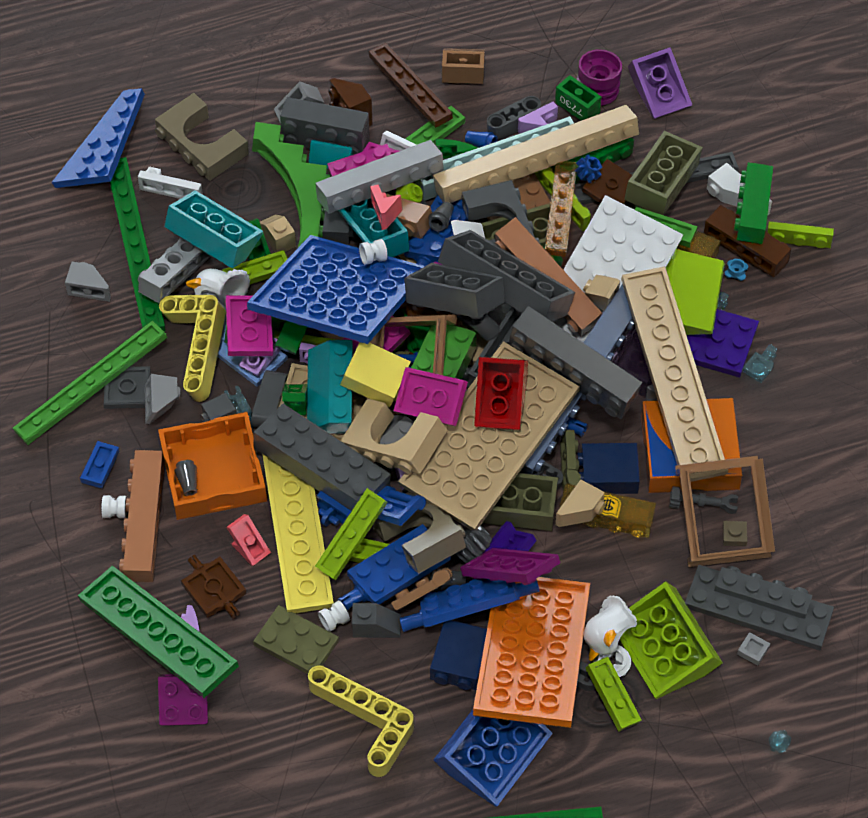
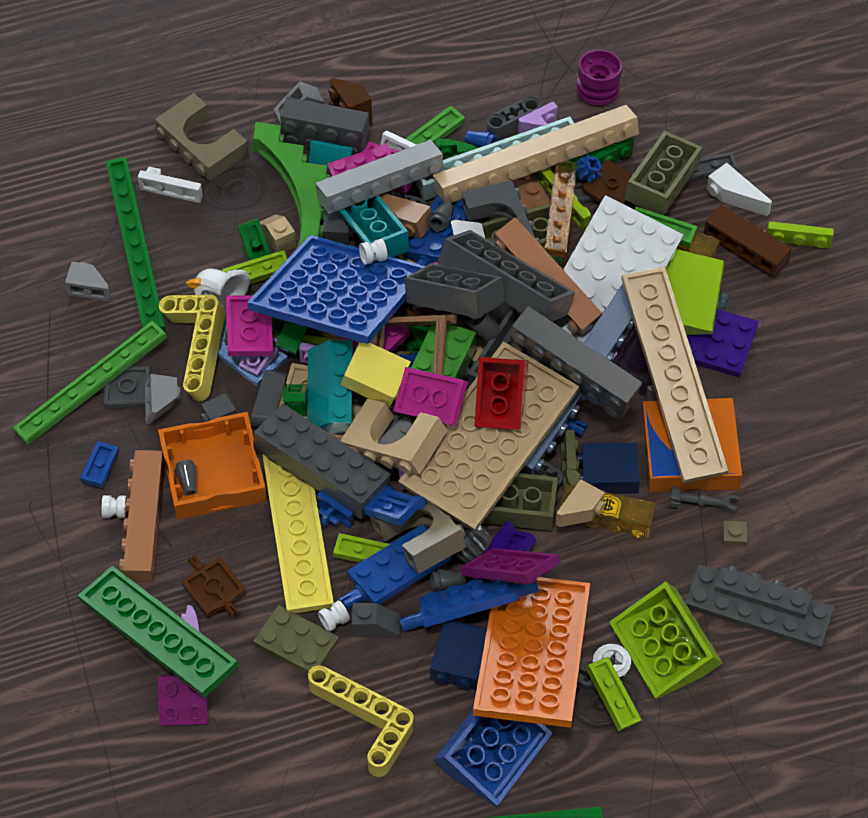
(101, 150): wing -> none
(171, 270): light grey brick -> none
(212, 228): teal slope -> none
(240, 402): clear light blue plate -> none
(248, 540): coral slope -> none
(351, 534): lime plate -> none
(385, 207): coral slope -> none
(410, 85): reddish brown plate -> none
(410, 192): lime cone -> none
(423, 587): medium nougat hinge -> none
(463, 66): medium nougat slope -> none
(577, 99): green brick -> none
(601, 290): tan slope -> none
(607, 627): white hair -> none
(660, 83): medium lavender slope -> none
(736, 264): dark azure plate -> none
(753, 648): light grey plate -> none
(754, 202): green brick -> none
(761, 365): clear light blue plate -> none
(762, 508): medium nougat piece -> none
(779, 741): clear light blue plate -> none

